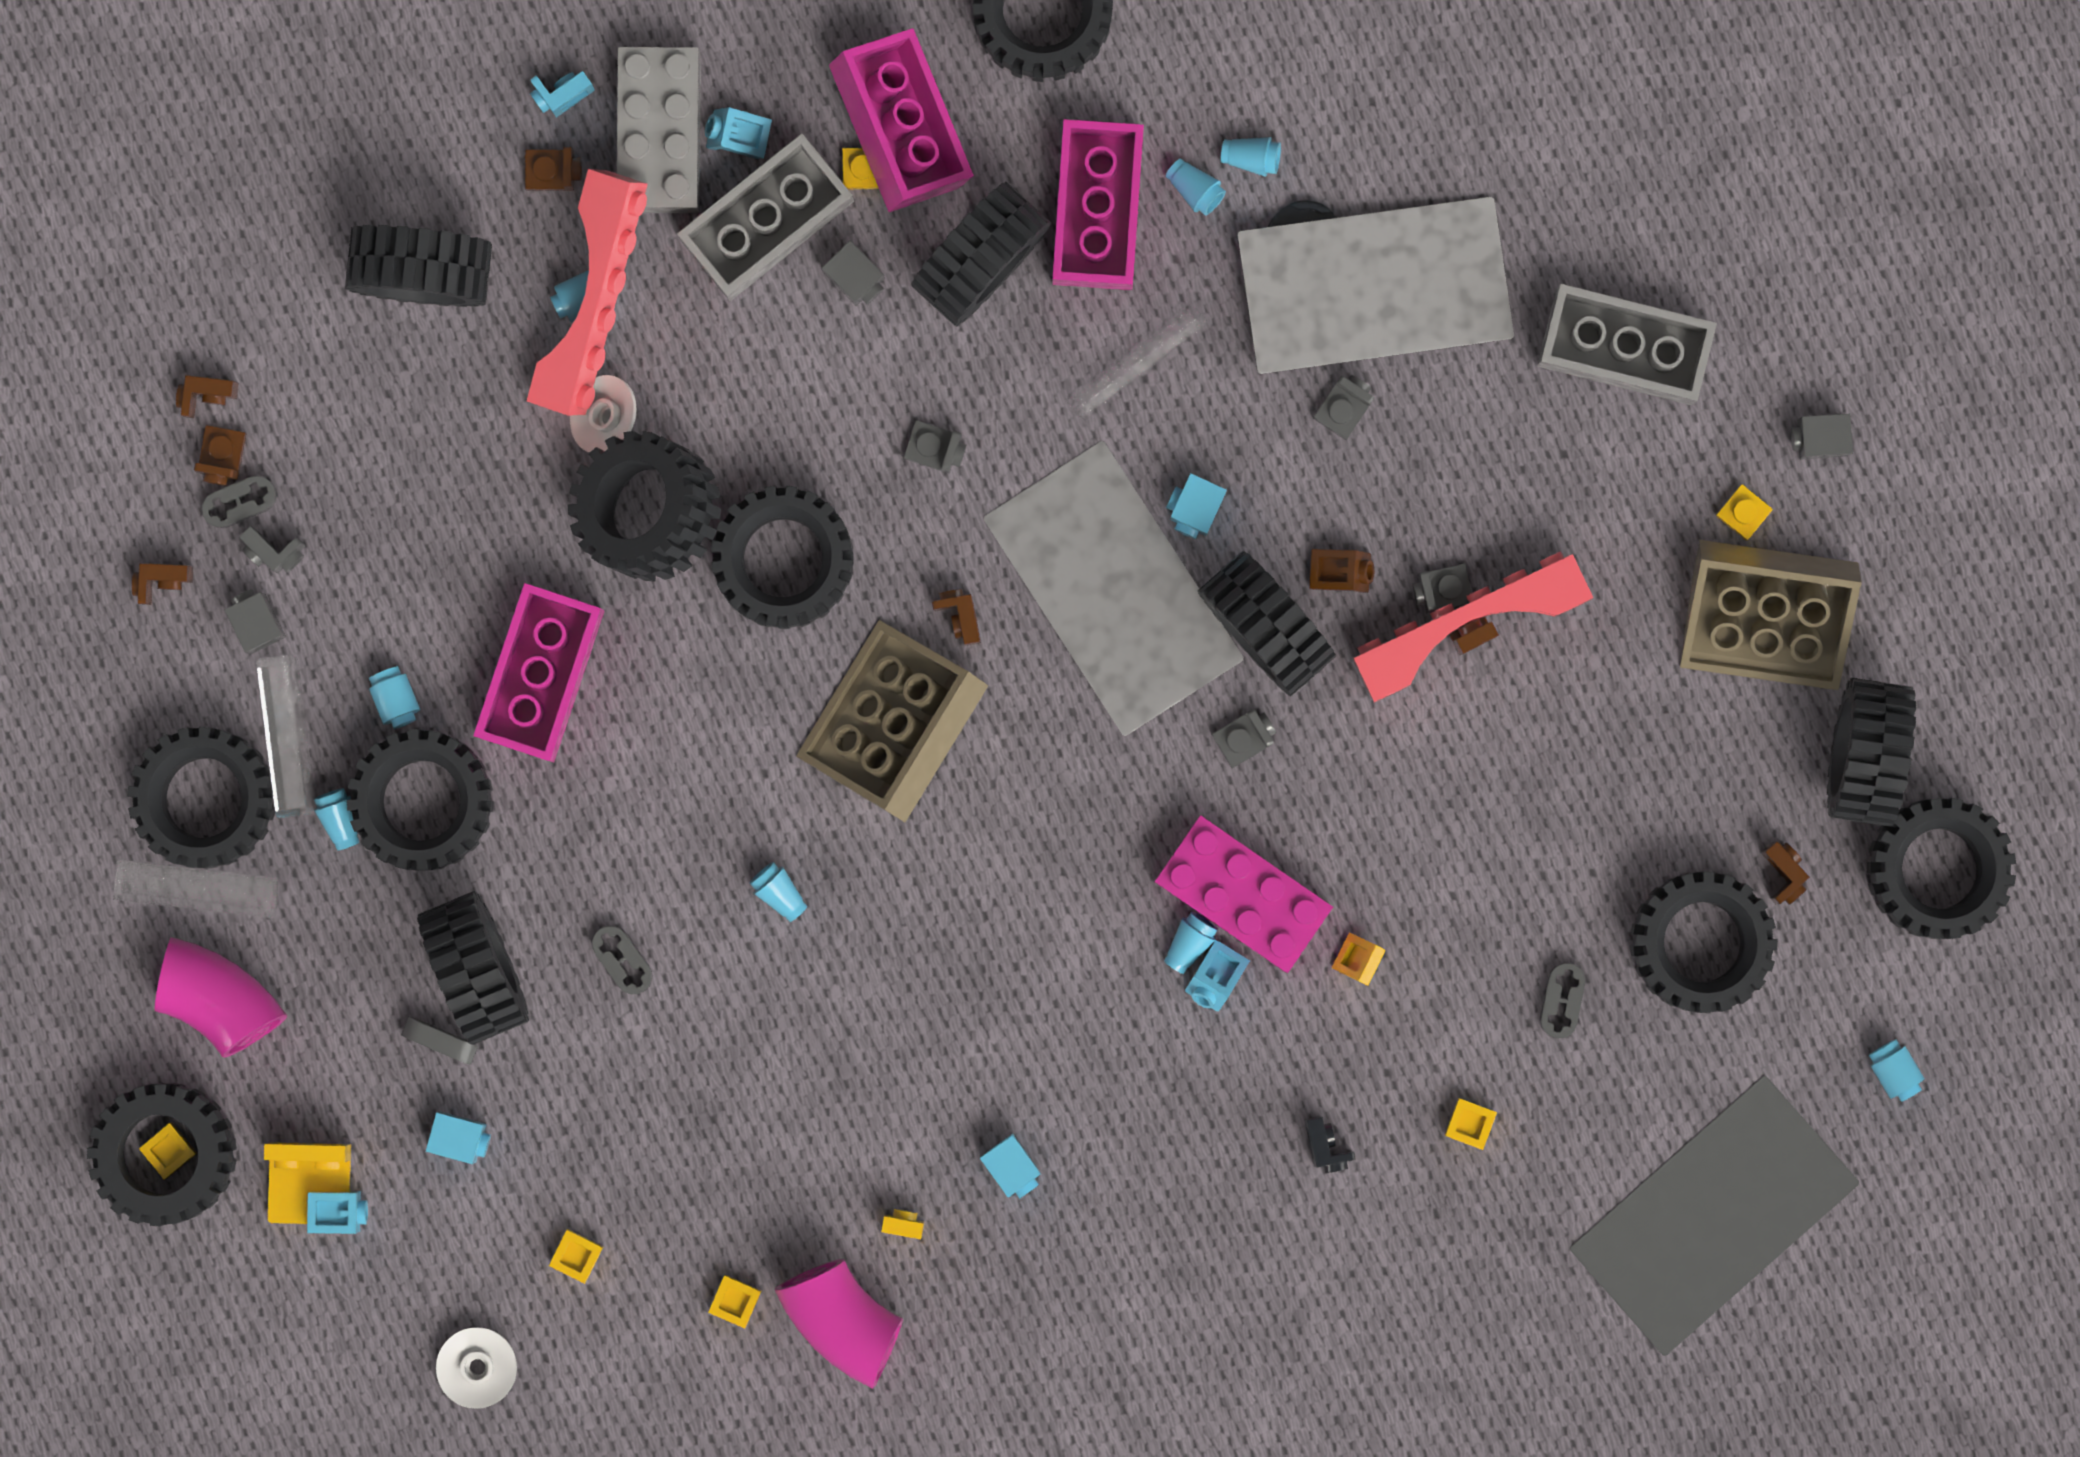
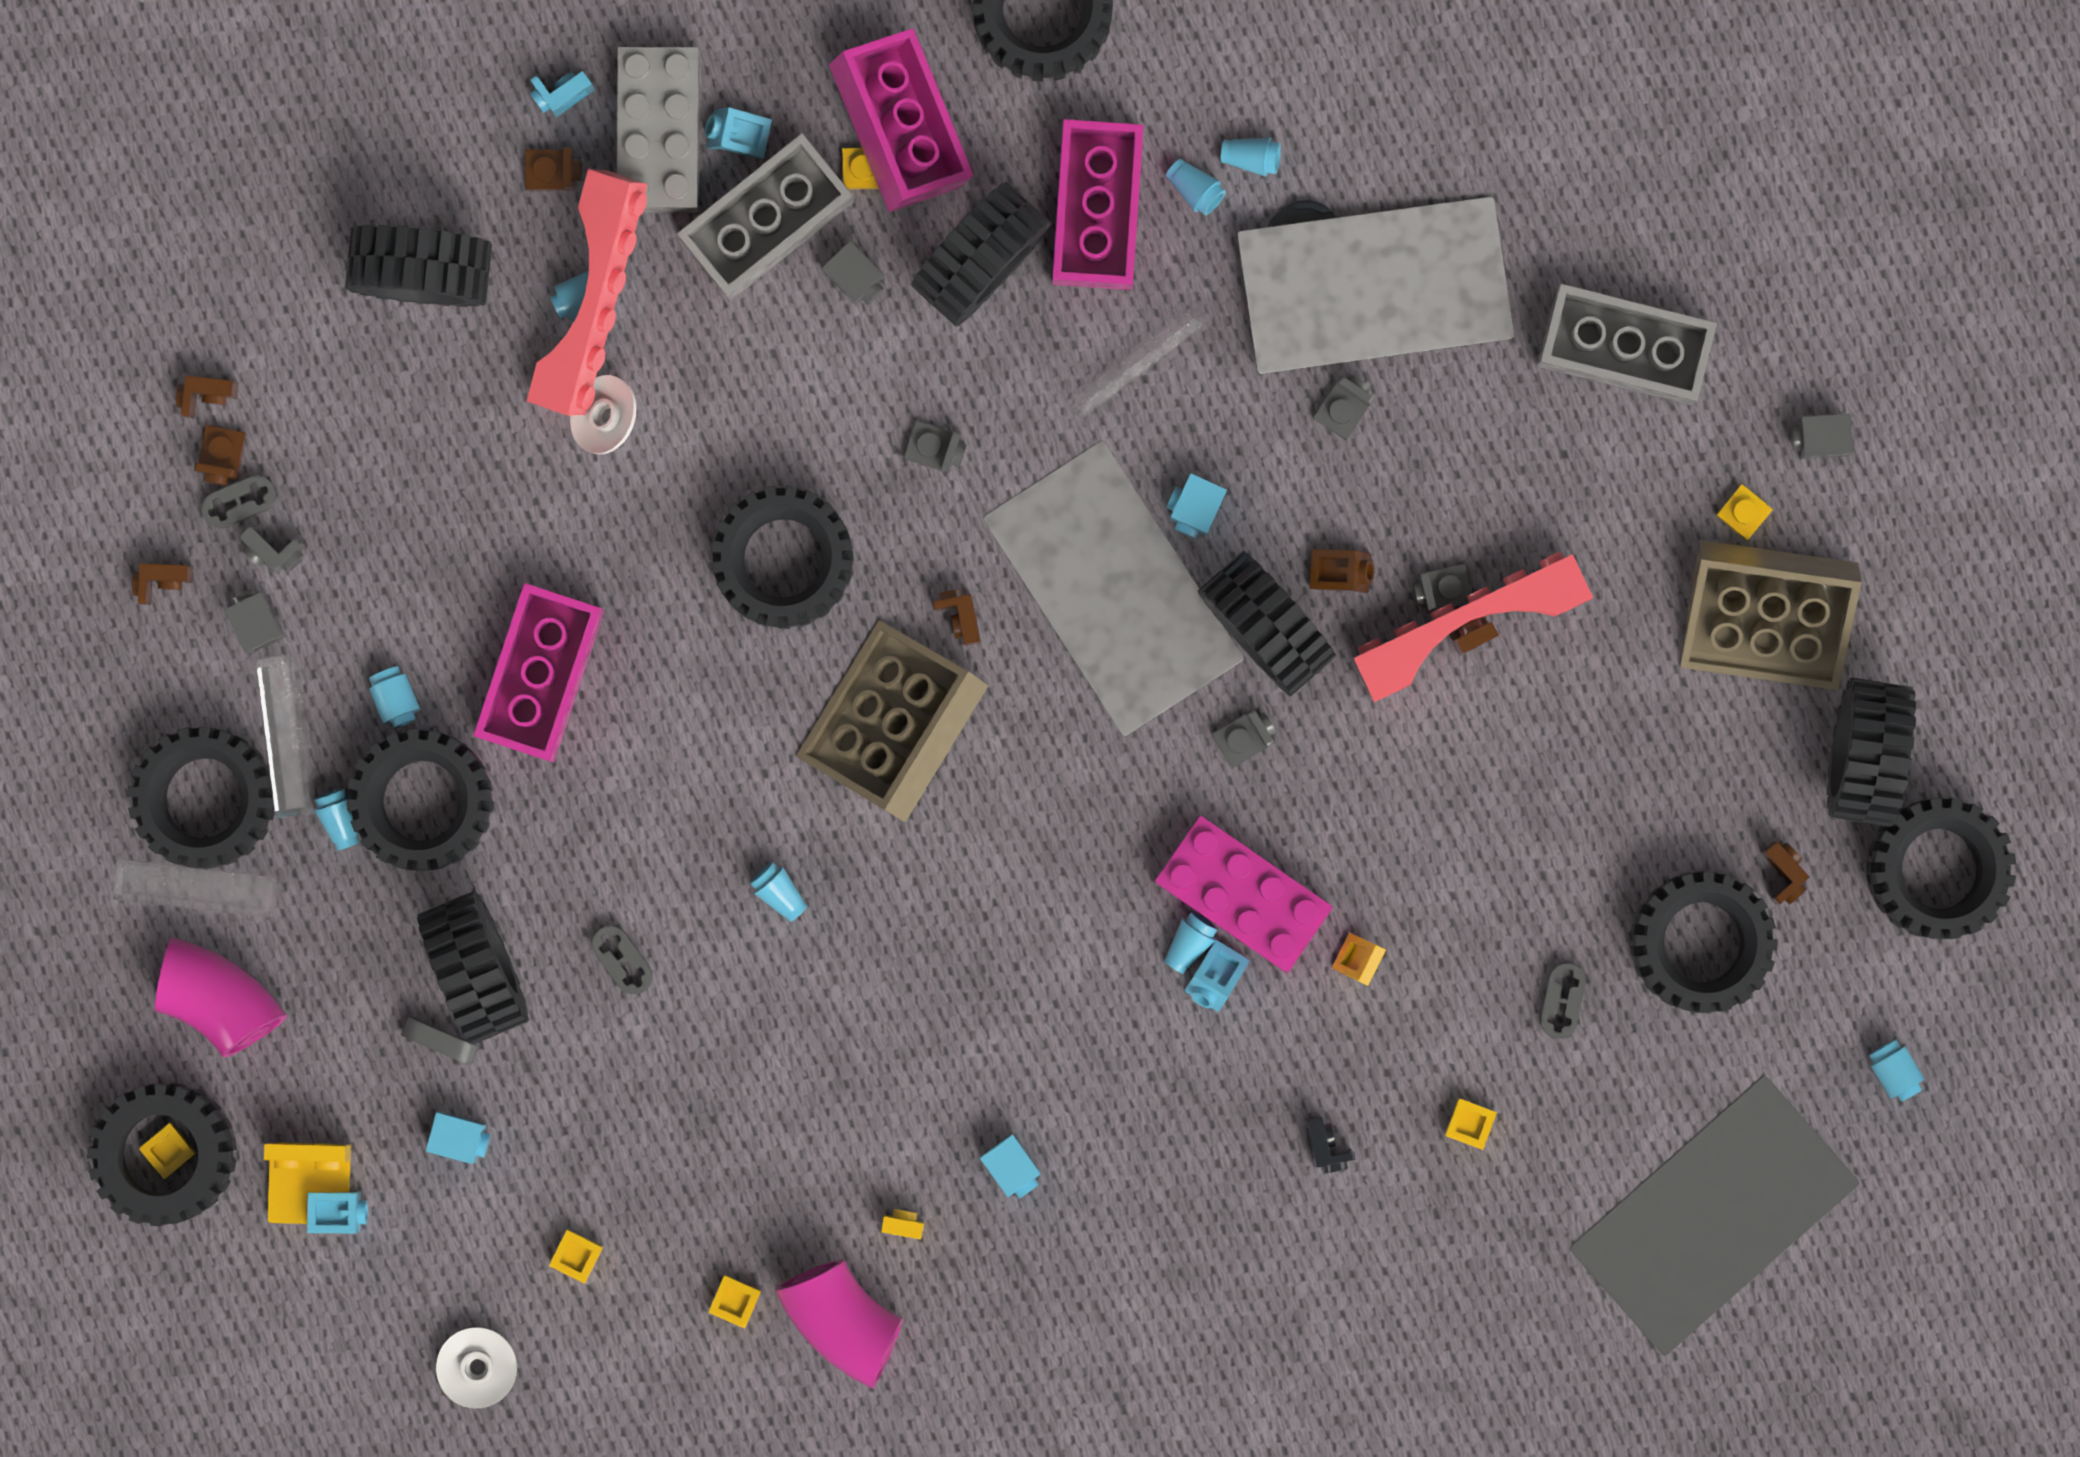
(683, 519): black tyre -> none

